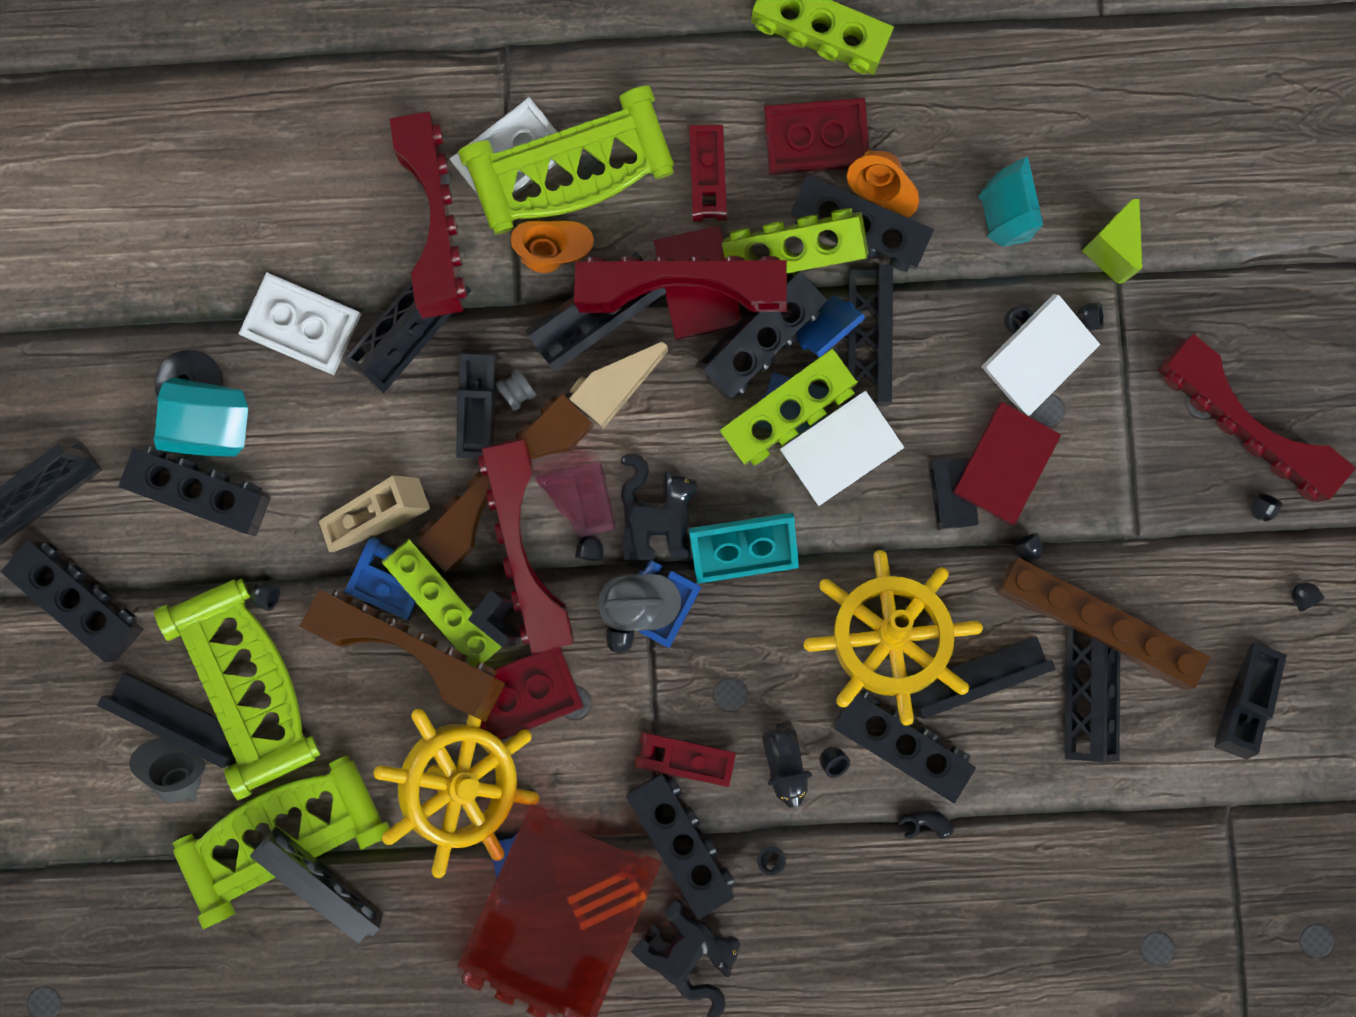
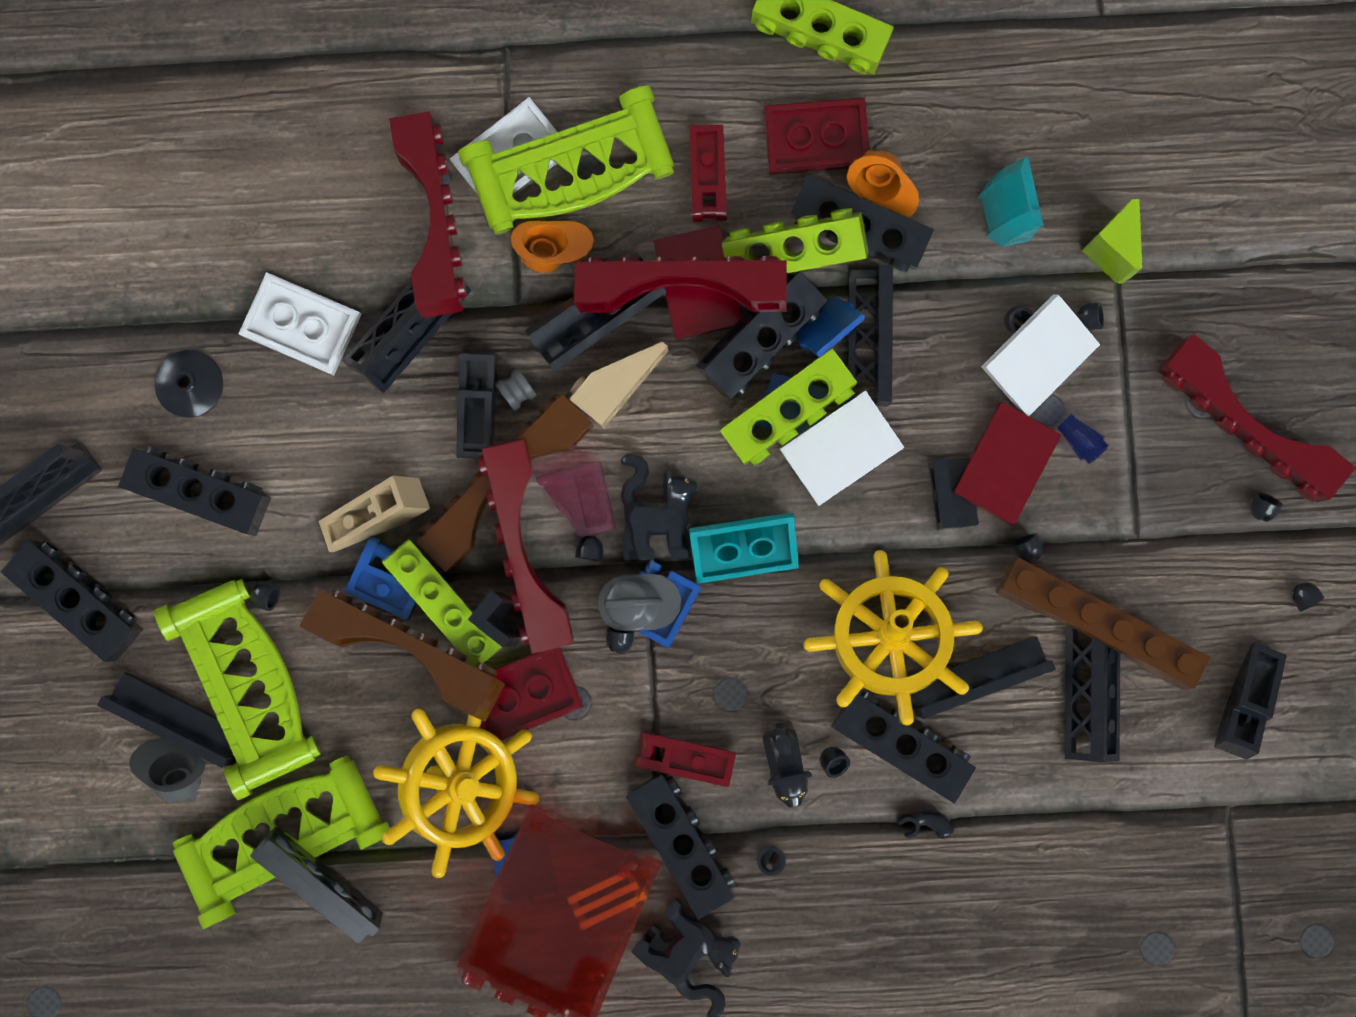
(200, 419): teal slope -> none
(1084, 440): none -> clear blue cone

